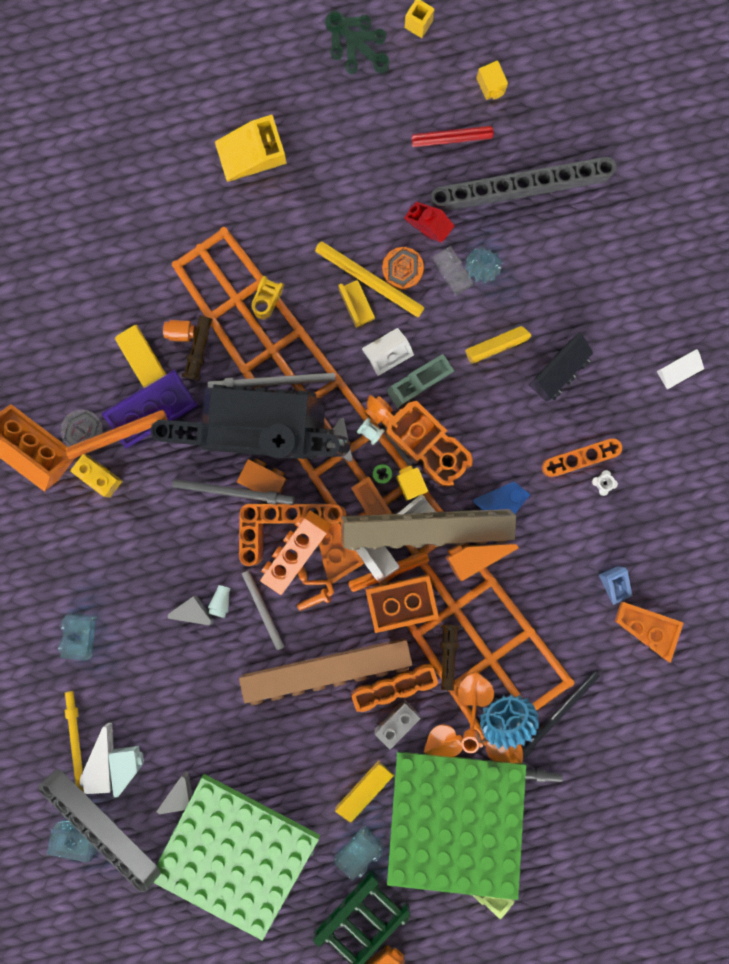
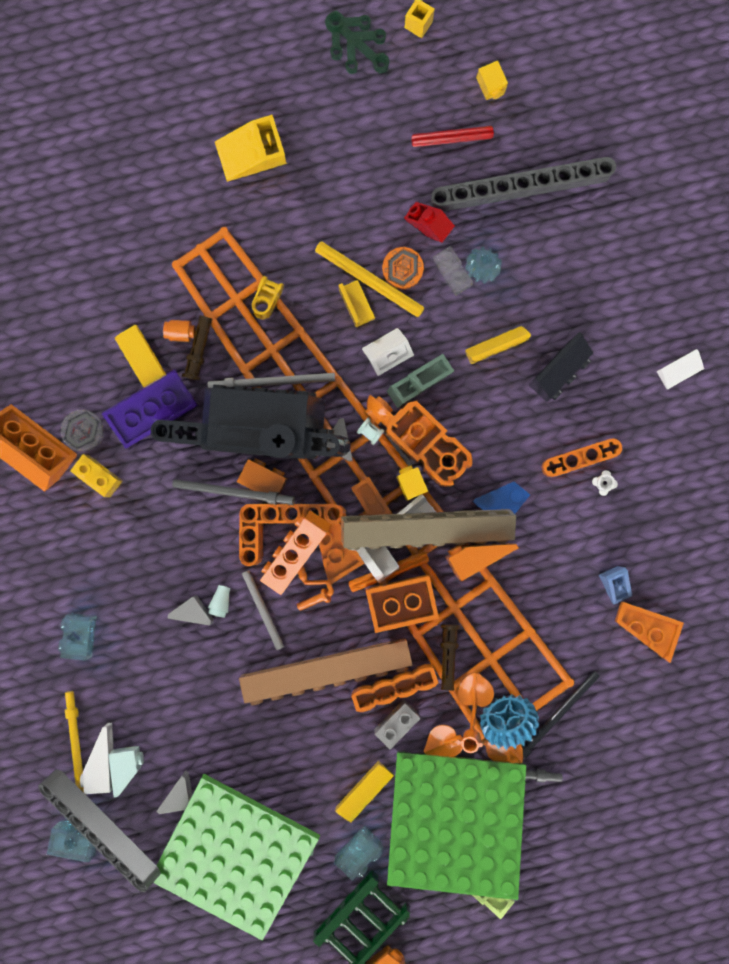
(114, 435): orange axle -> none
(388, 471): bright green bush -> none

